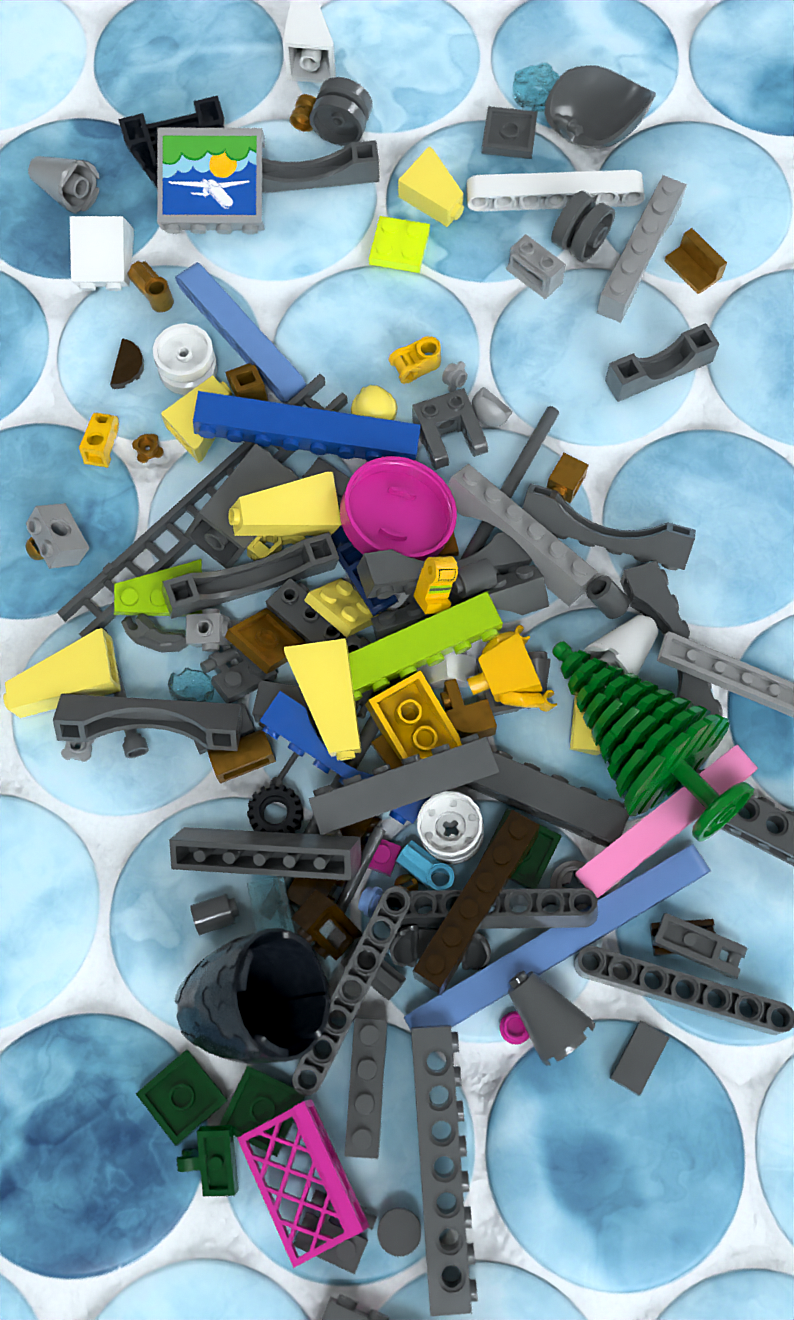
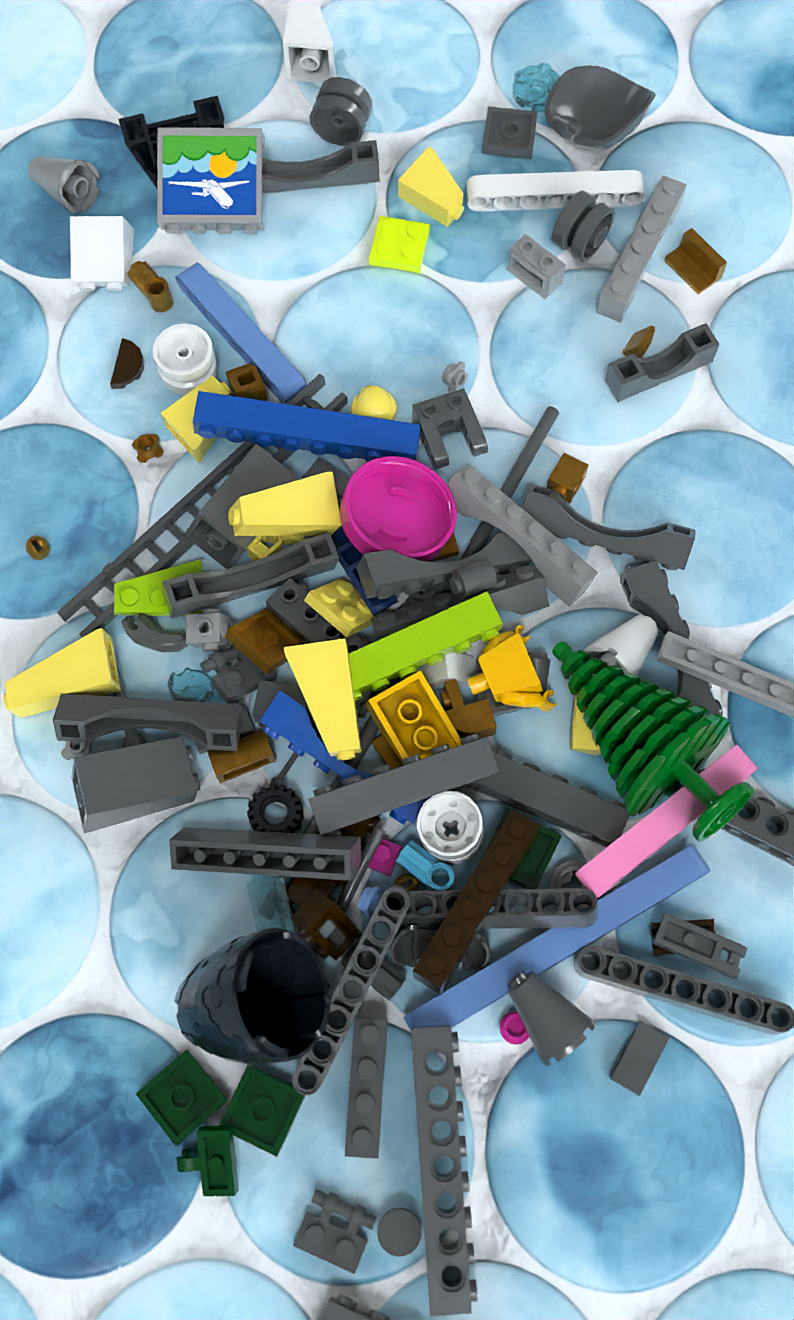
(57, 535): light grey brick -> none
(99, 439): yellow leg -> none
(133, 782): none -> dark grey slope
(214, 914): dark grey brick -> none
(302, 112): pearl gold wheel -> none
(331, 1177): dark pink fence -> none
(414, 359): yellow piece -> none
(435, 584): yellow leg -> none
(490, 409): light grey hair -> none
(608, 597): dark grey brick -> none
(639, 342): none -> pearl gold slope

